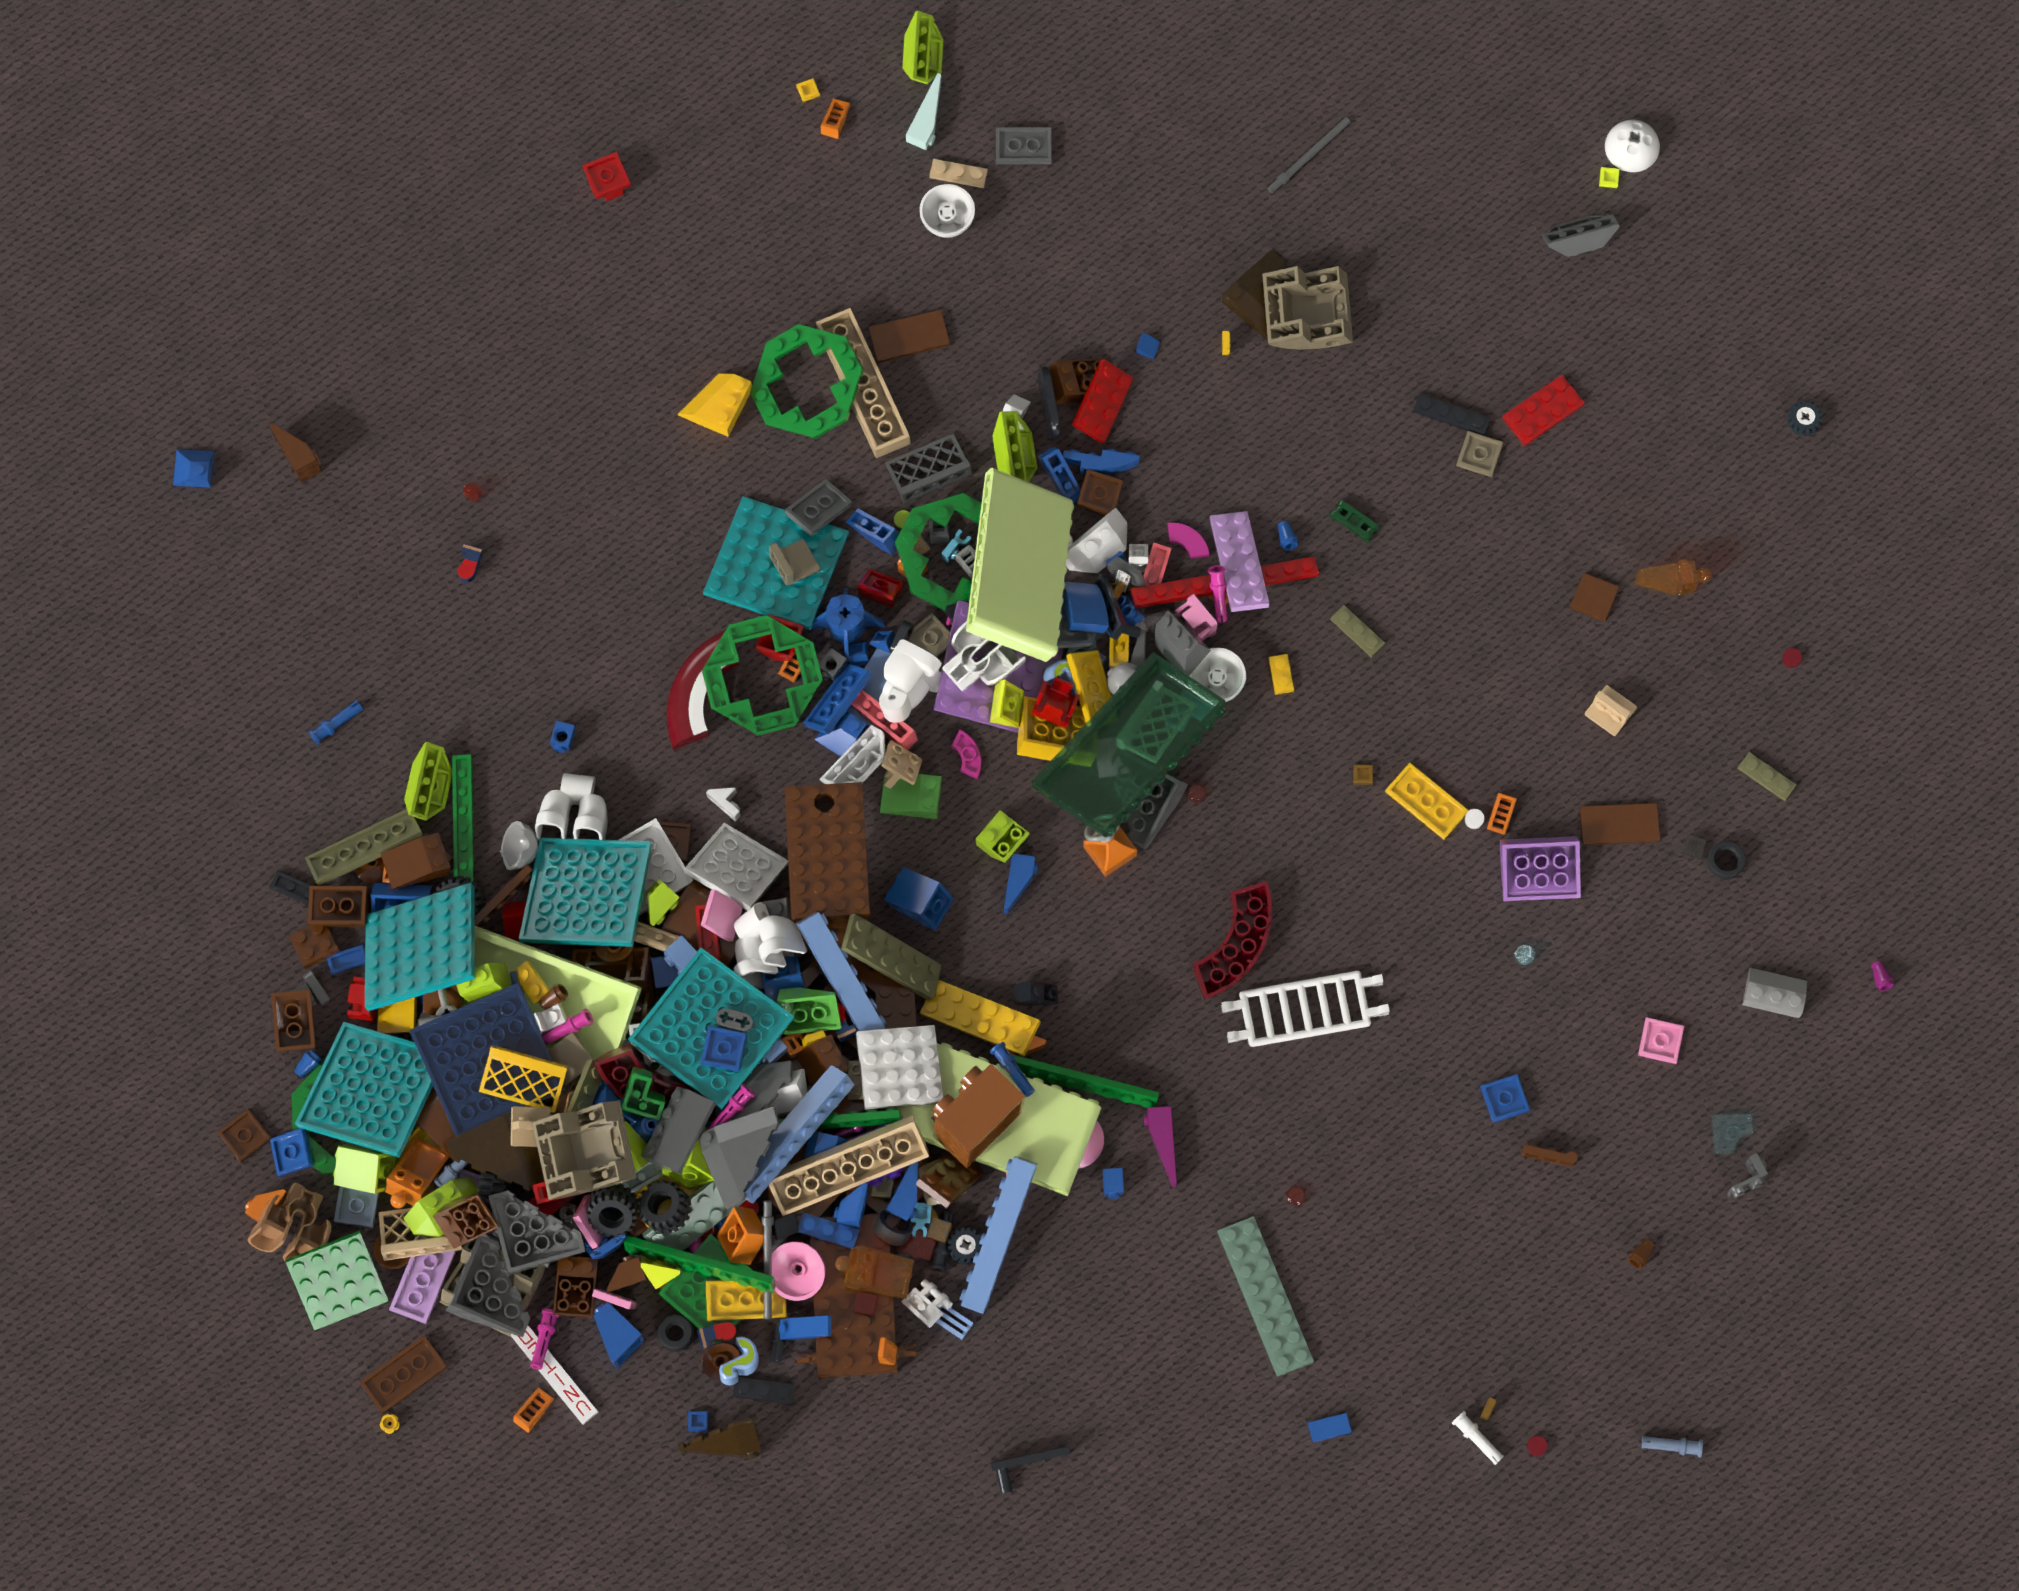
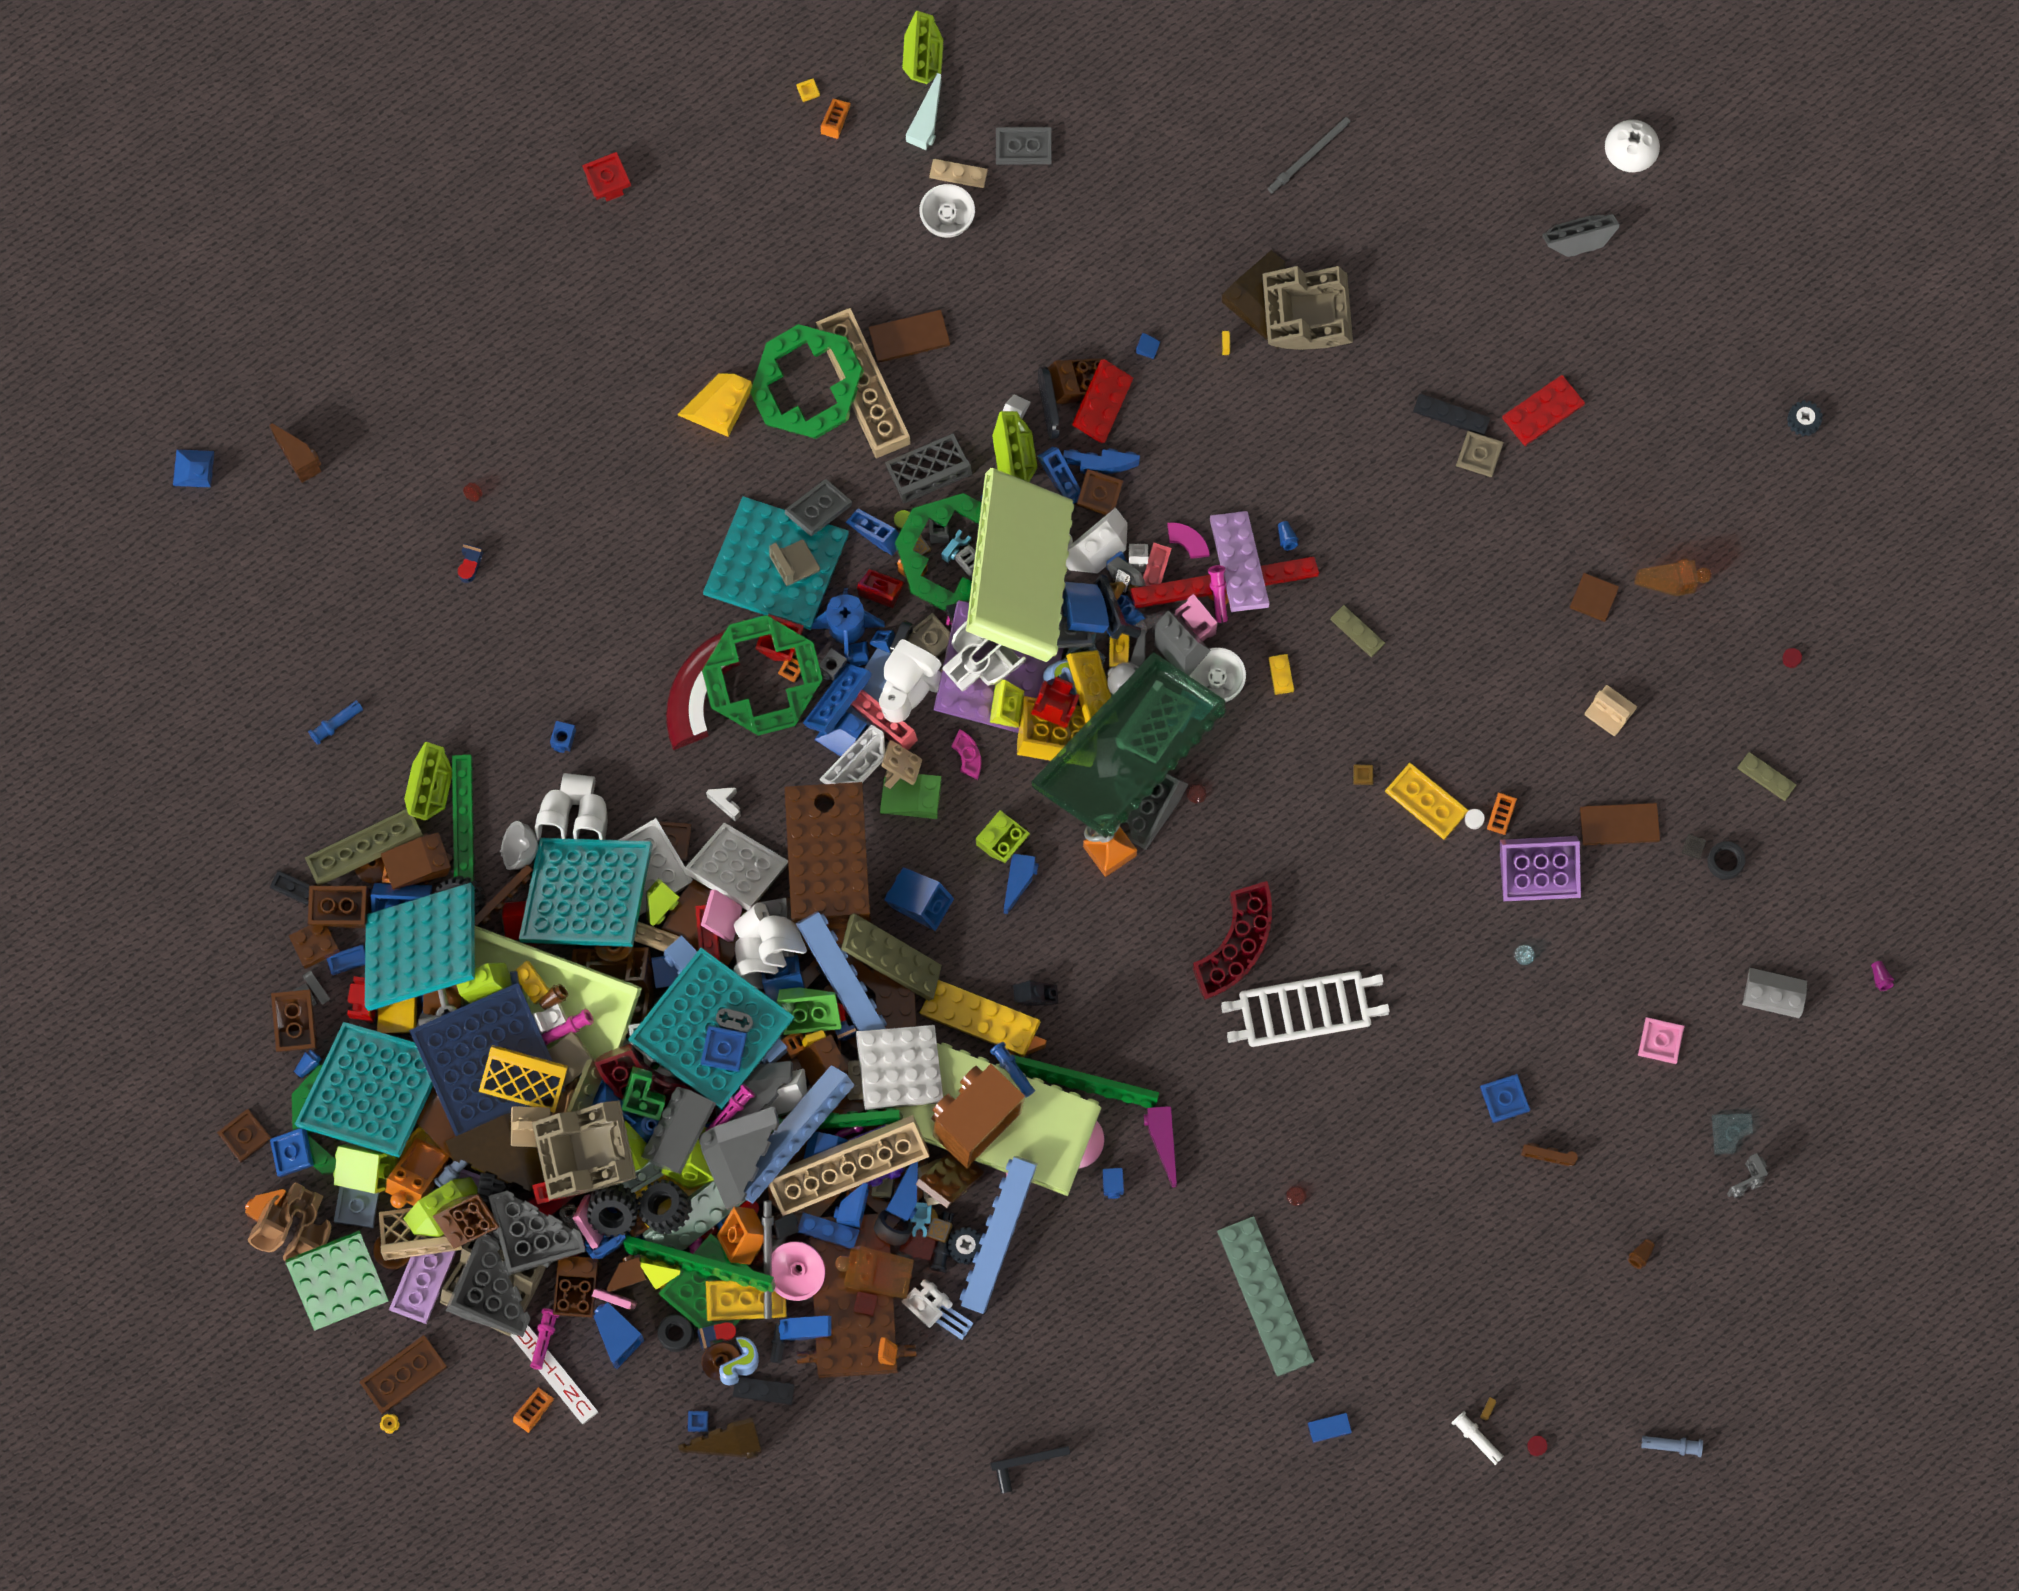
(1354, 520): dark green plate -> none
(1609, 177): neon yellow tile -> none

